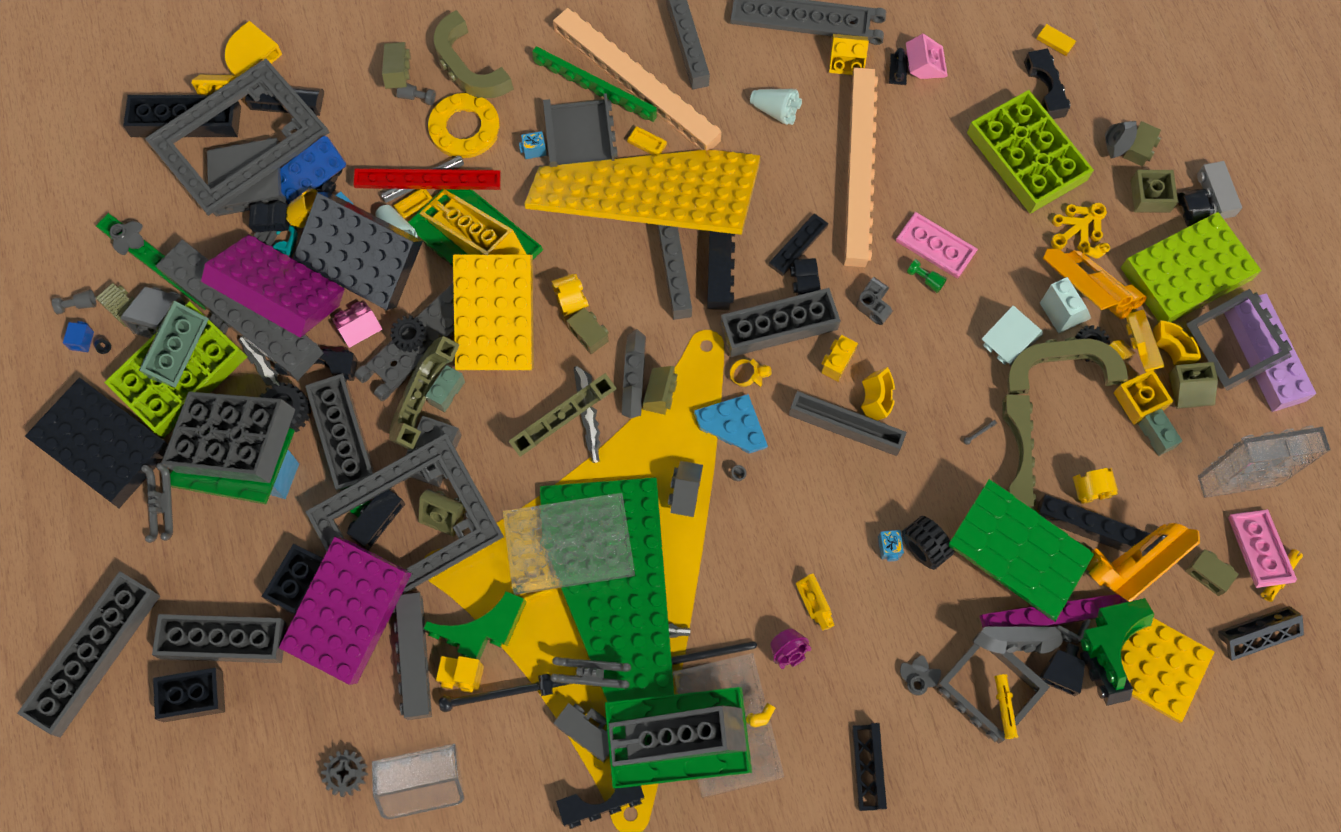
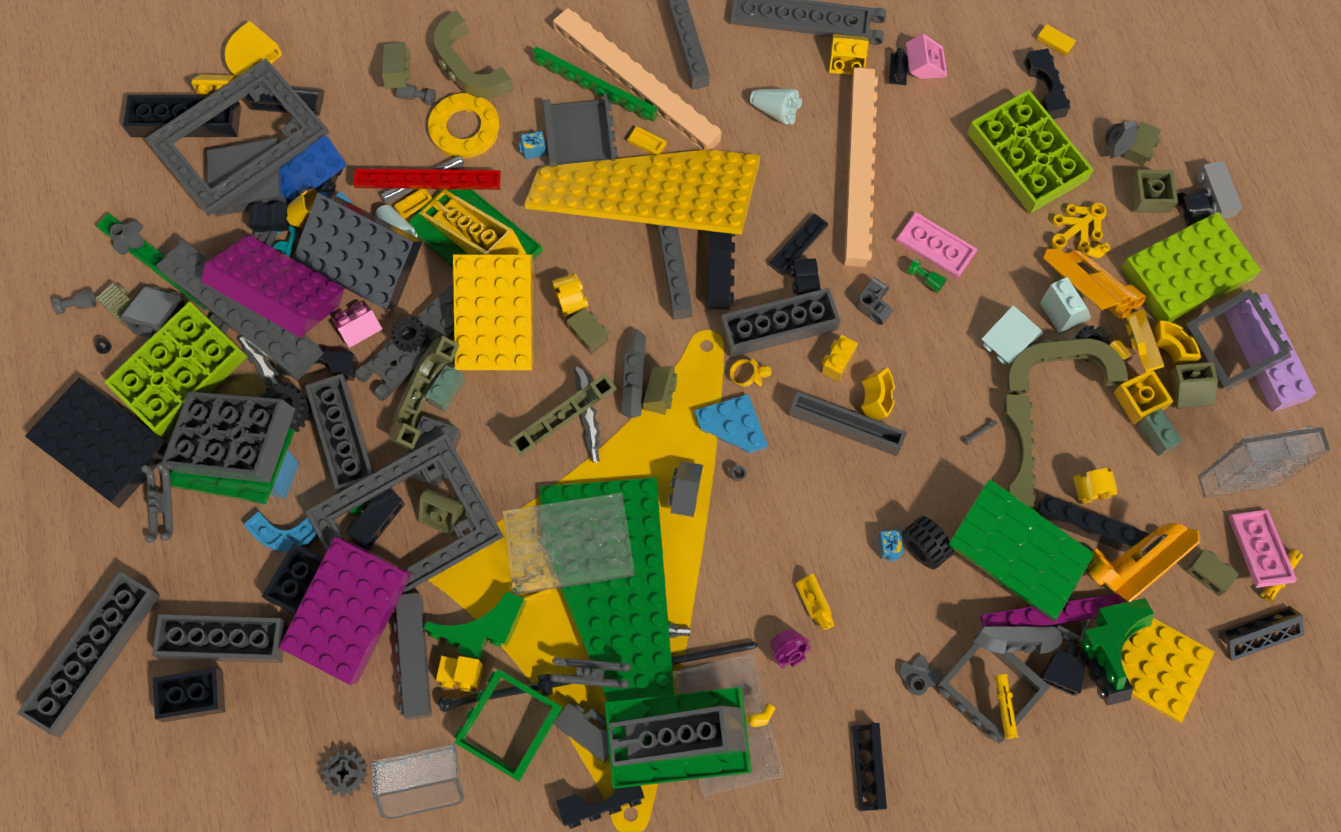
(78, 336): blue brick -> none
(173, 344): sand green slope -> none
(279, 539): none -> dark azure plate
(474, 713): none -> green window

